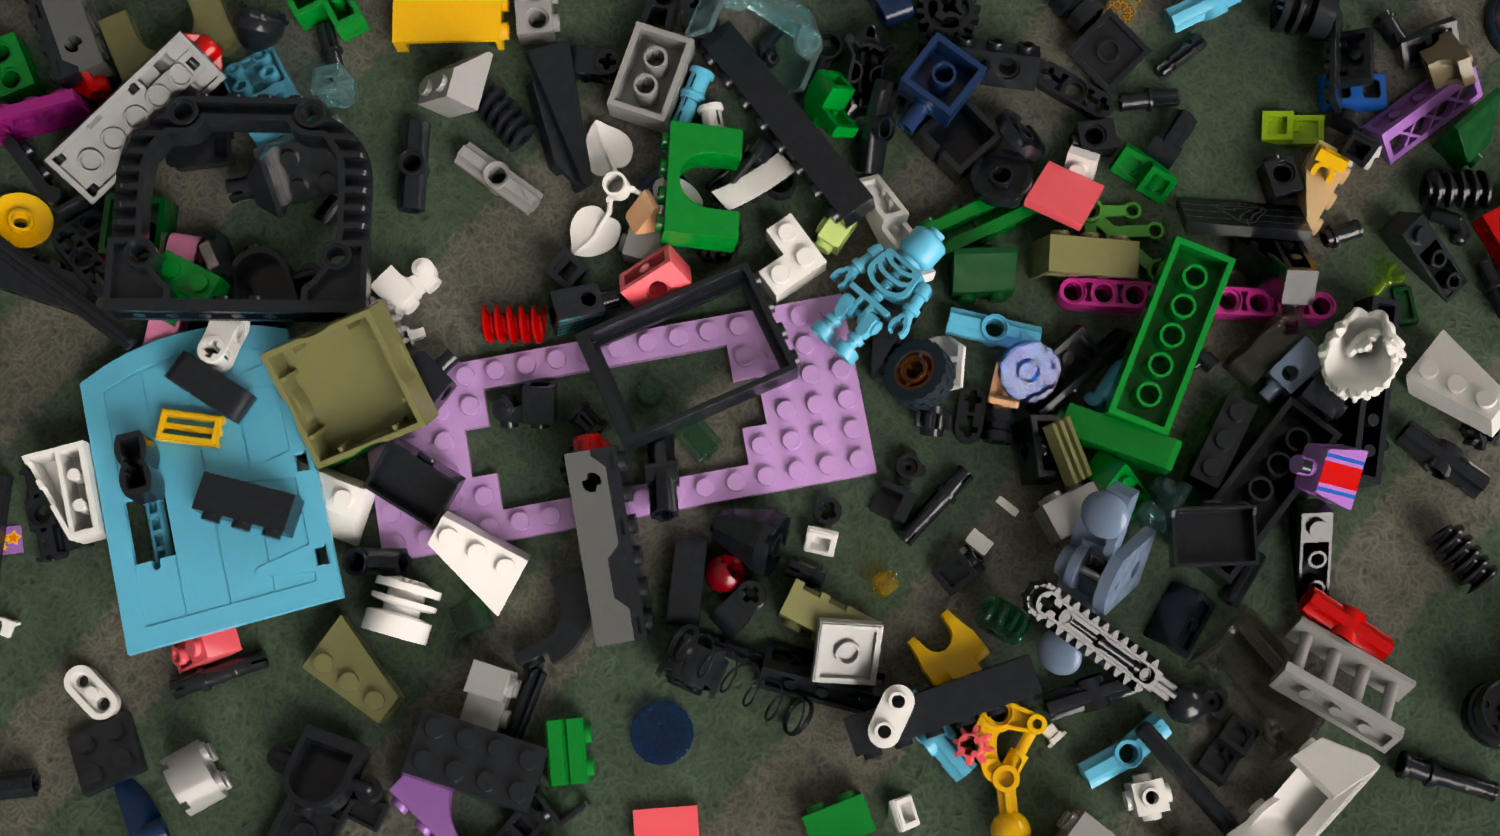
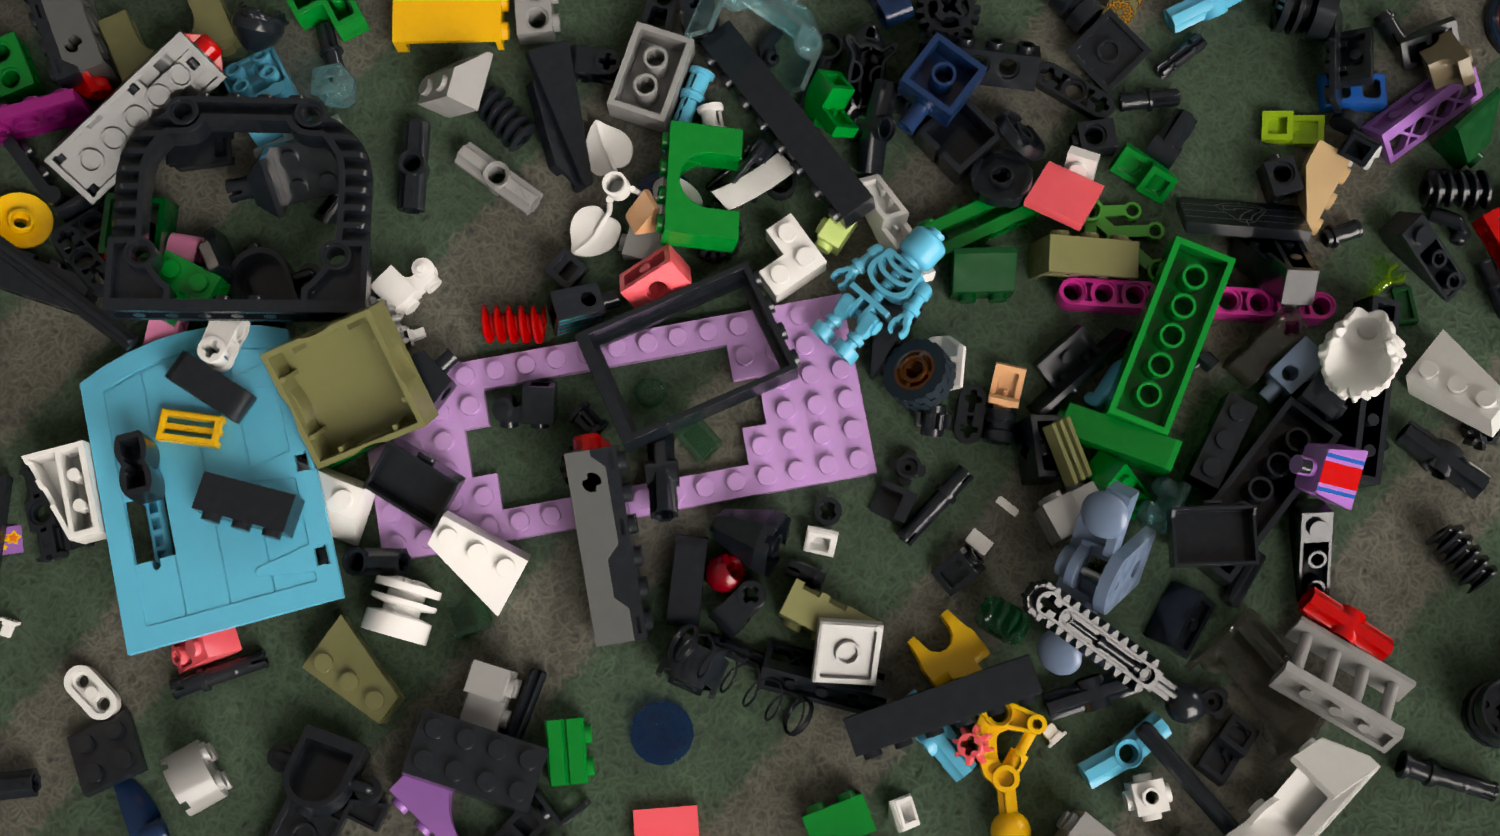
(572, 626): black arch -> none
(885, 583): clear yellow plate -> none
(891, 716): white plate -> none
(973, 327): medium azure piece -> none
(1029, 371): clear blue tile -> none
(1330, 159): yellow tile -> none
(1362, 342): white plant -> none

